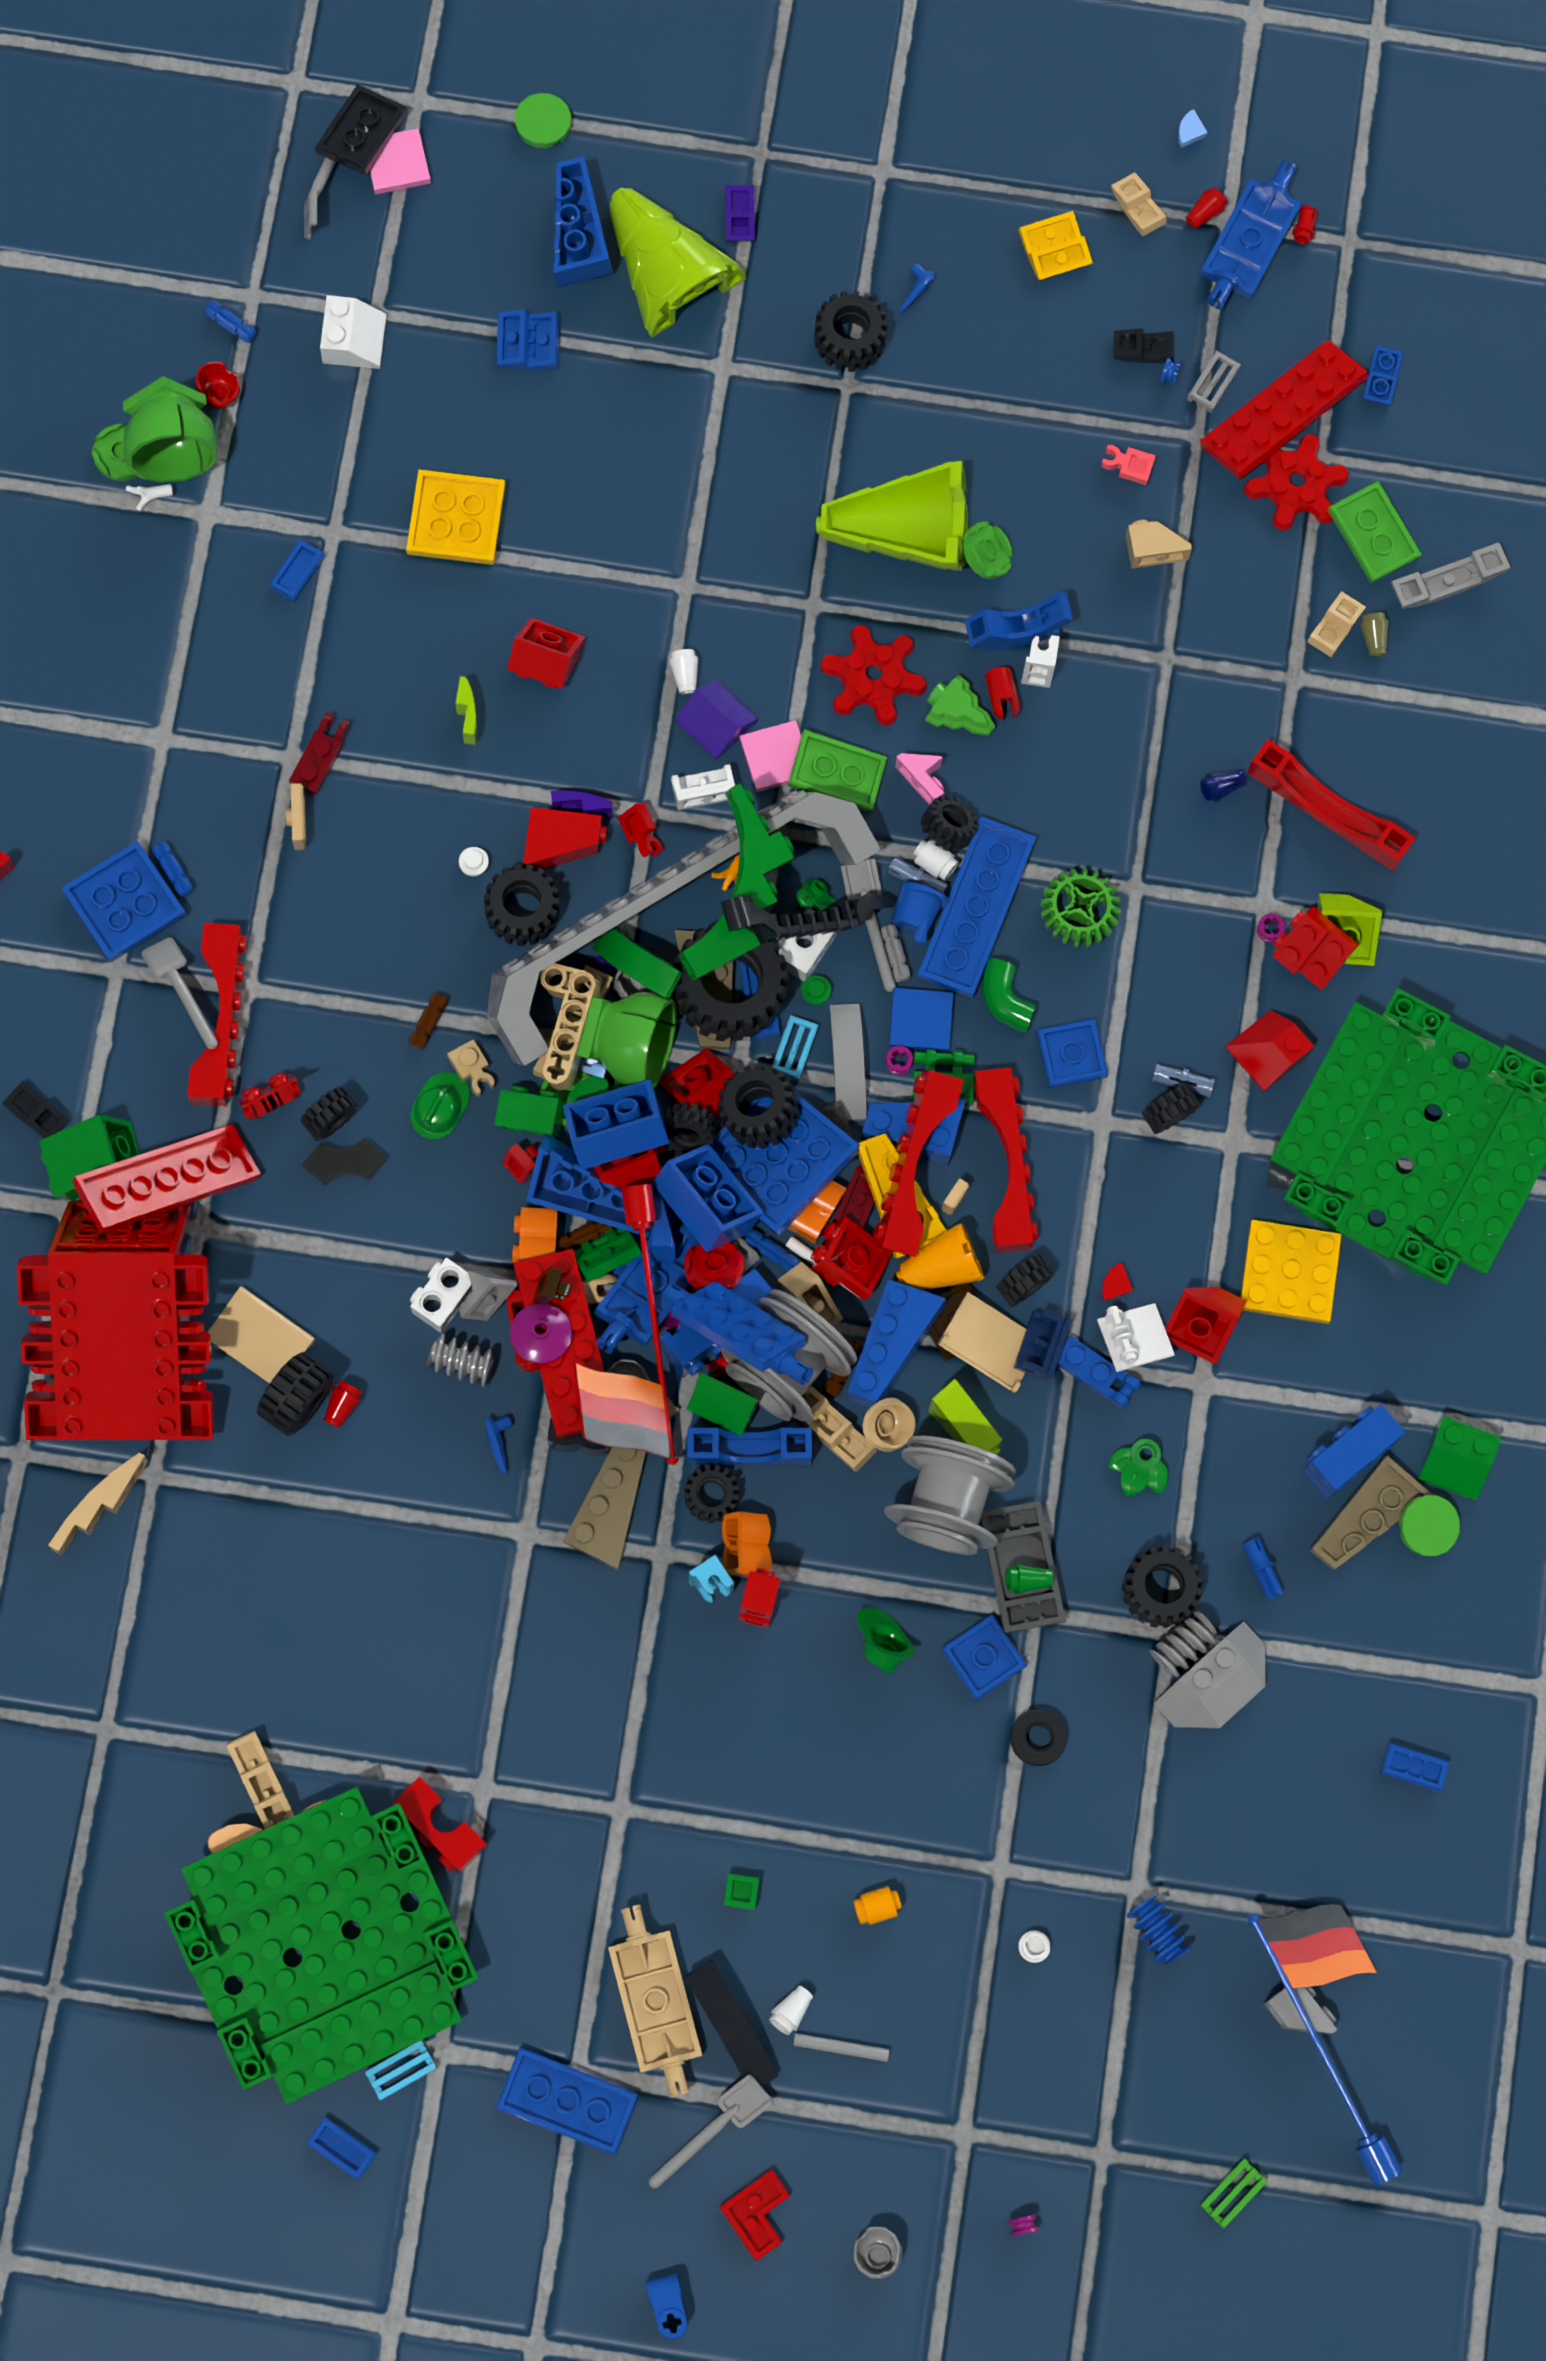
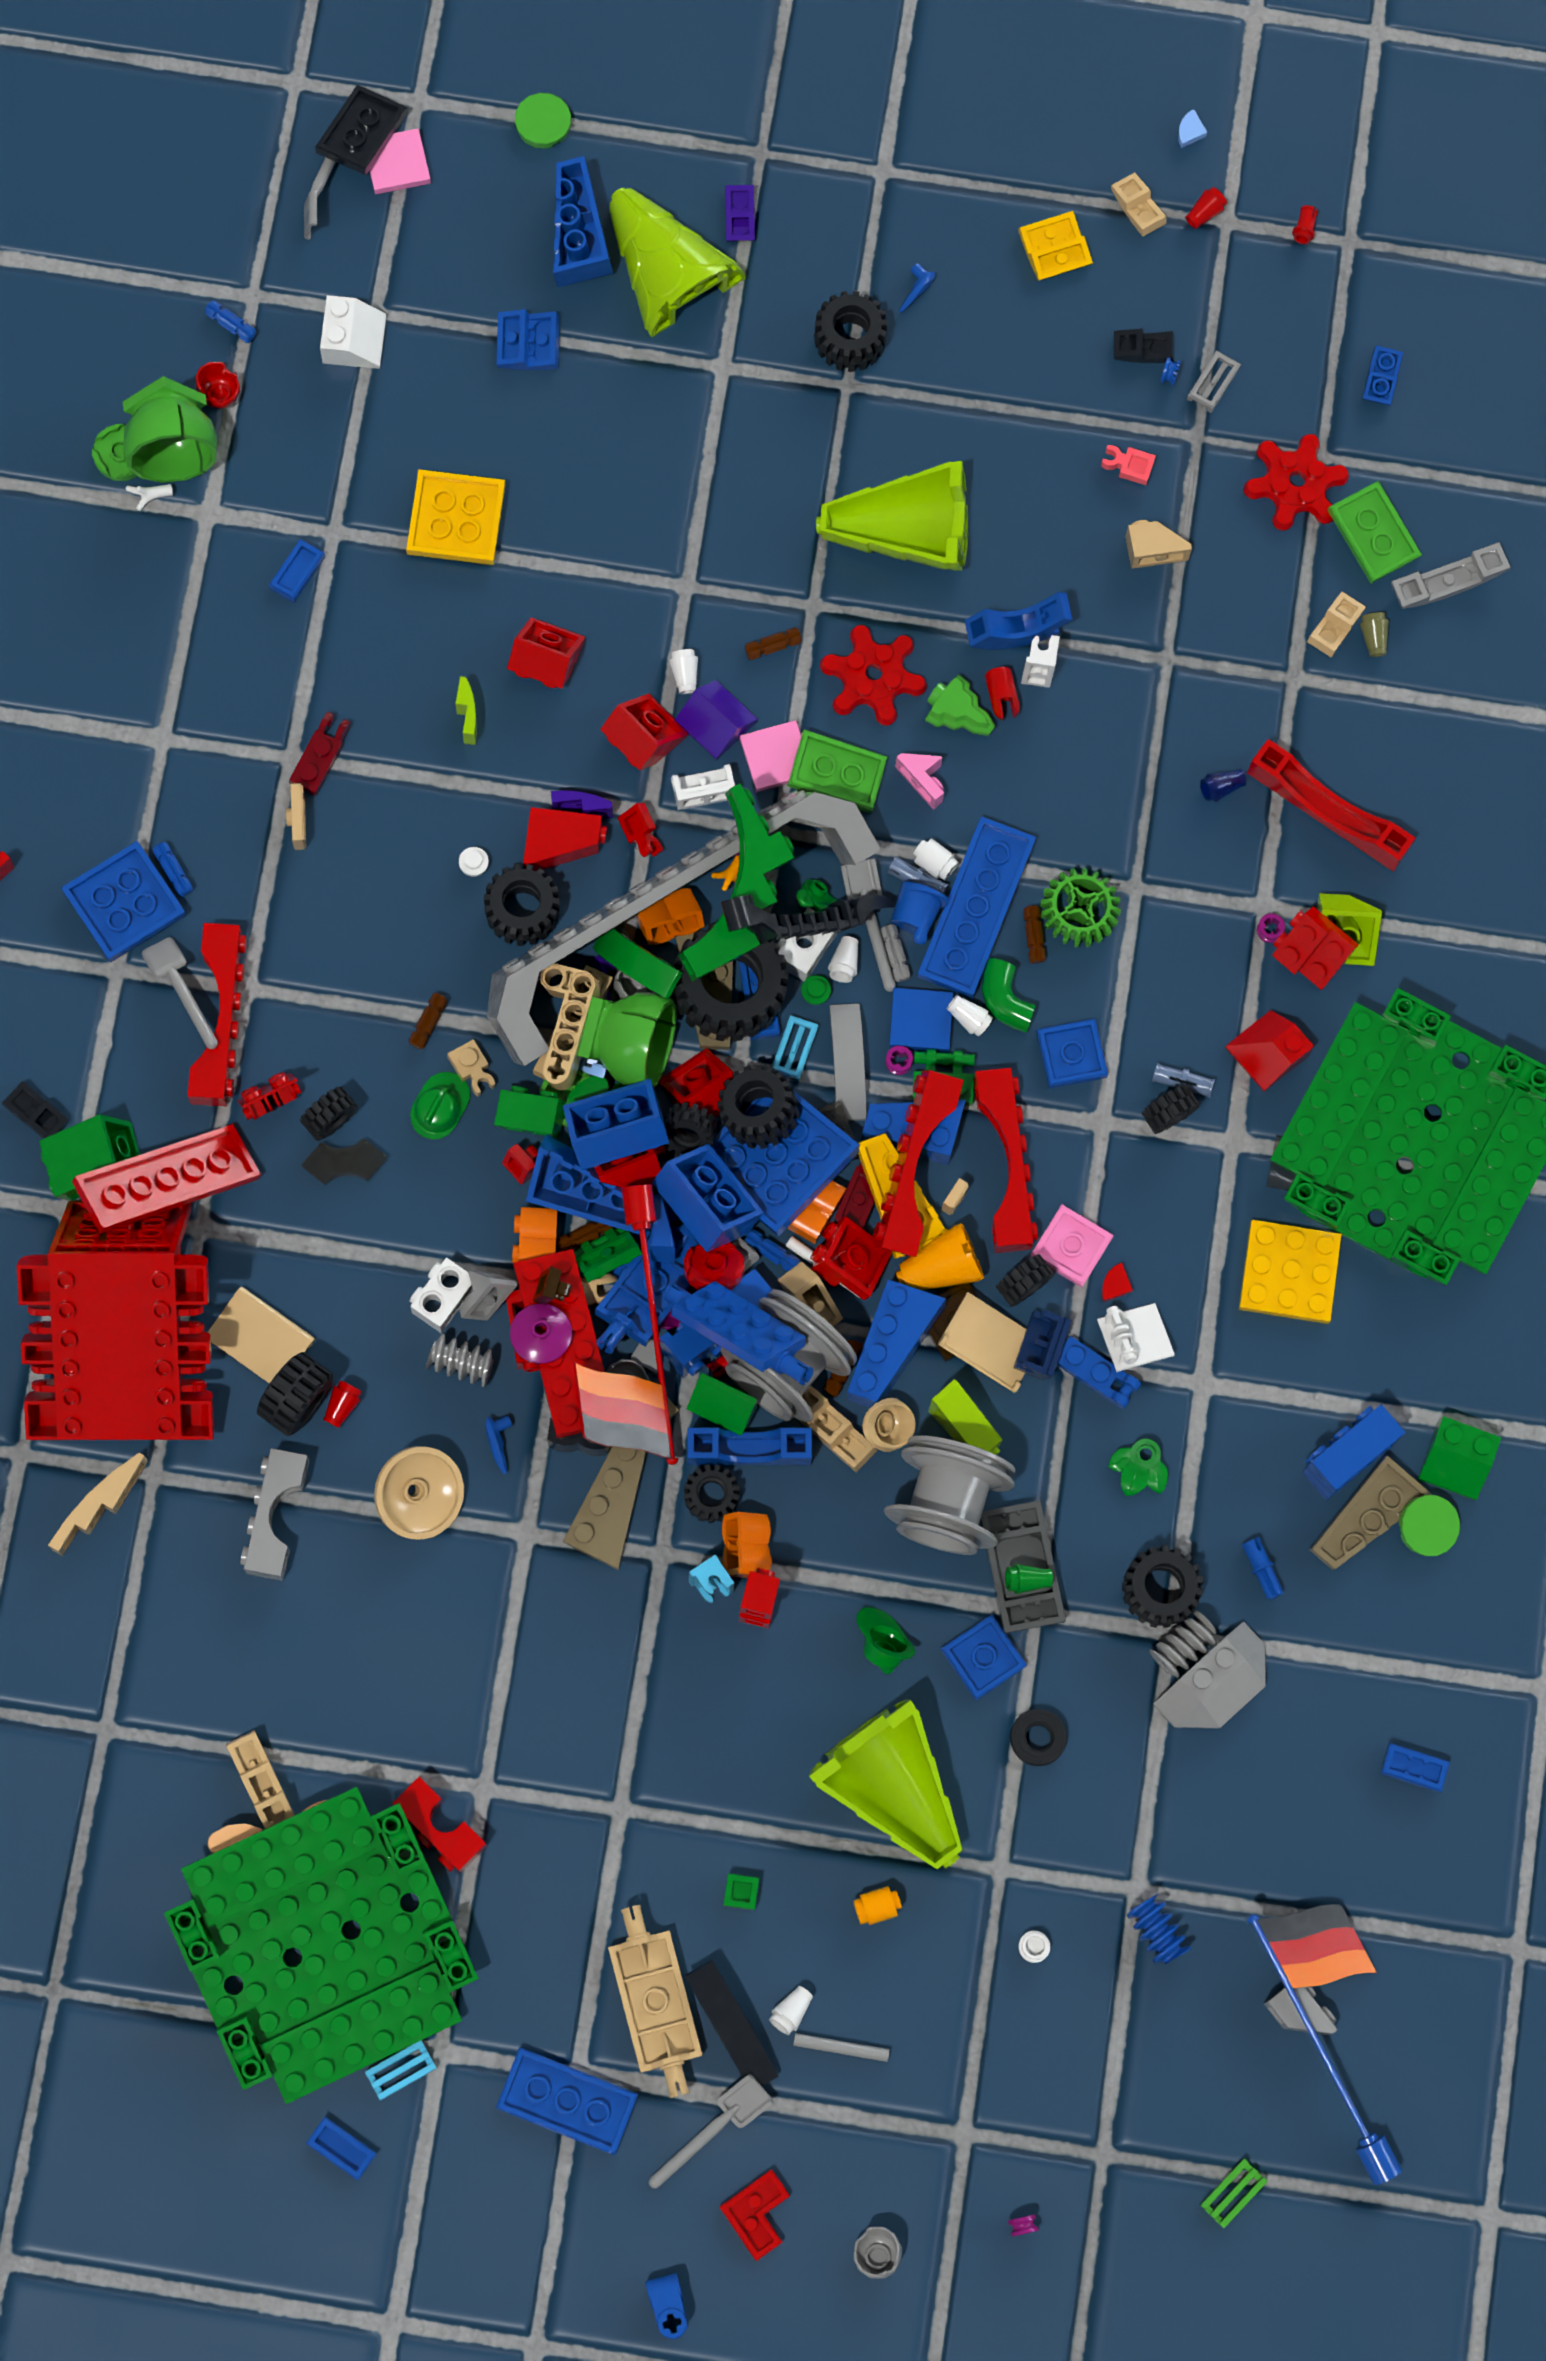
(284, 1475): none -> light grey arch
(436, 1494): none -> tan dish
(643, 731): none -> red slope
(646, 1357): none -> light grey tile
(670, 916): none -> orange brick
(773, 643): none -> reddish brown axle
(844, 961): none -> white cone
(894, 1784): none -> lime cone
(962, 820): black tyre -> none
(969, 1015): none -> white cone
(987, 550): bright green tile -> none
(1034, 934): none -> reddish brown axle
(1072, 1245): none -> bright pink tile
(1204, 1321): red slope -> none
(1251, 237): blue plate -> none
(1283, 409): red plate -> none

